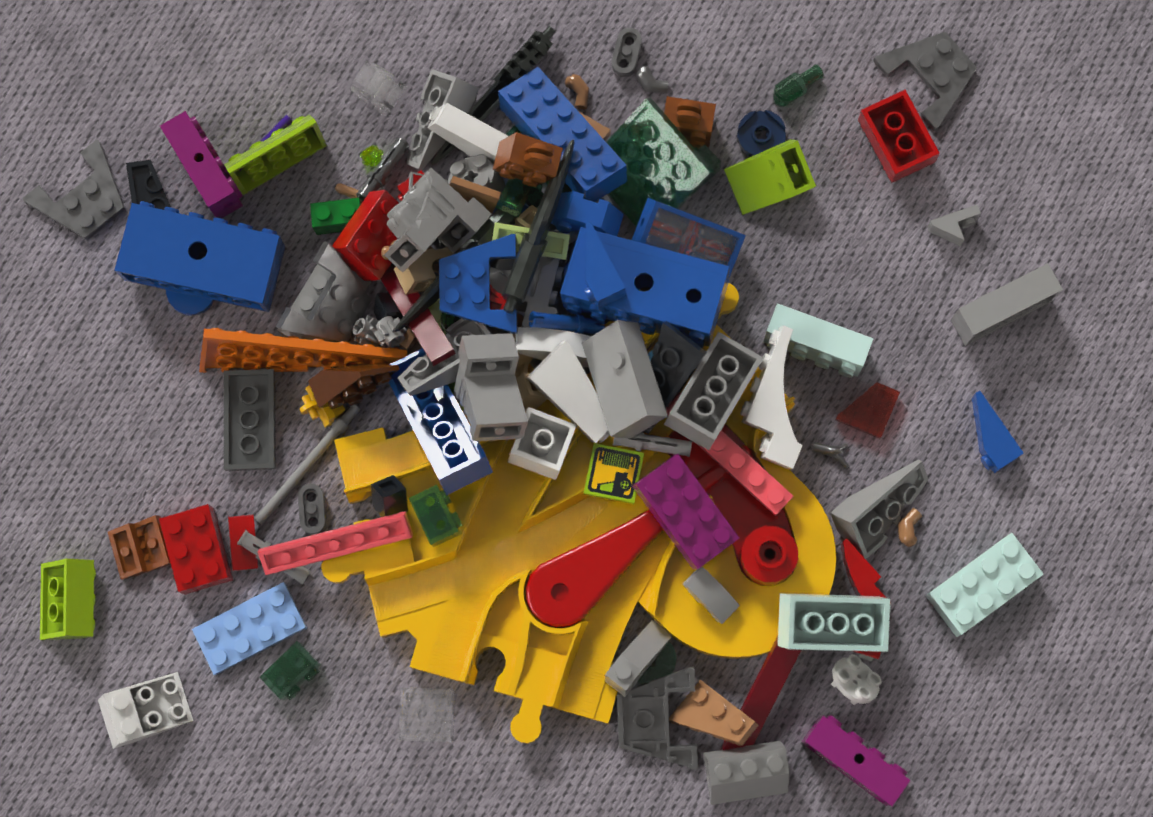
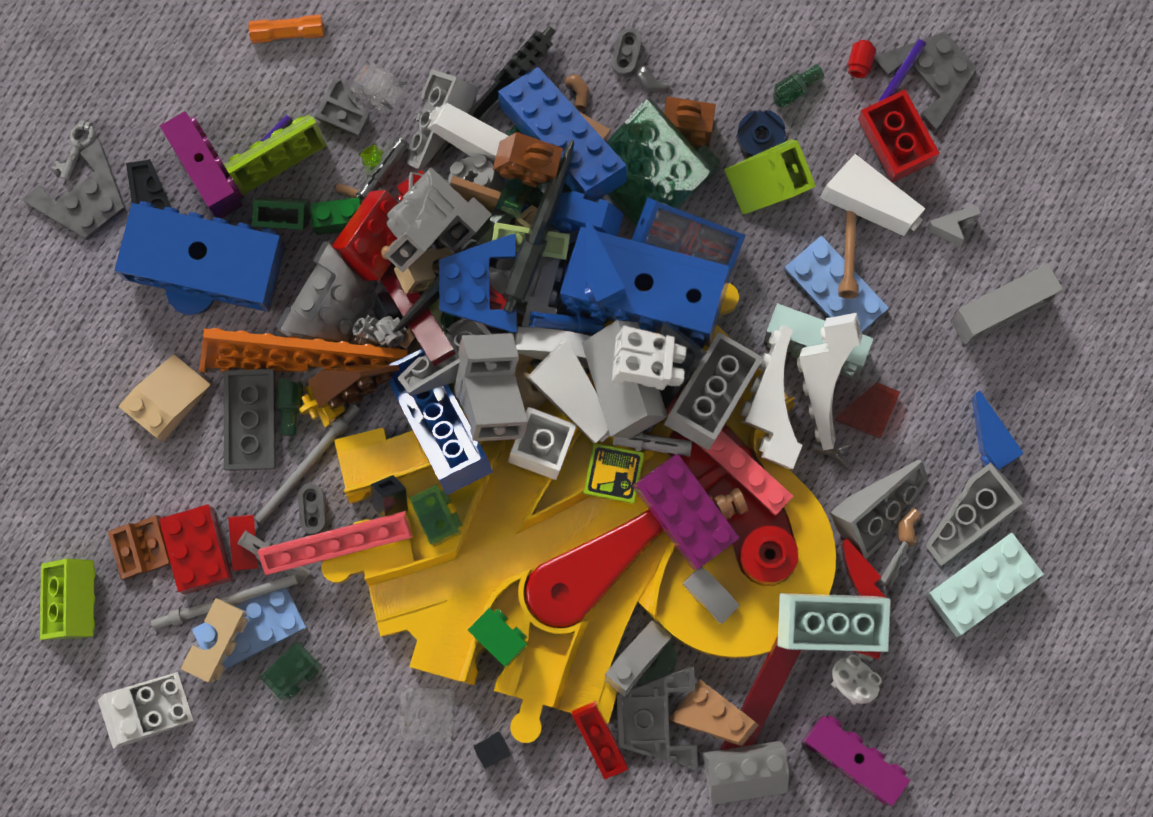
(77, 146): none -> light grey piece
(165, 397): none -> tan slope
(179, 616): none -> light grey bar
(228, 622): none -> tan arch
(266, 30): none -> orange axle
(281, 212): none -> dark green brick
(288, 404): none -> clear green arm
(342, 109): none -> flat silver wing
(492, 750): none -> black panel
(498, 637): none -> green brick
(600, 740): none -> red plate
(647, 359): none -> white hips
(725, 506): none -> medium nougat wheel
(818, 274): none -> light blue plate
(821, 368): none -> white arch
(848, 287): none -> medium nougat piece
(861, 59): none -> red brick
(873, 197): none -> white slope
(891, 573): none -> light grey piece
(904, 69): none -> dark purple bar
(978, 510): none -> light grey wedge

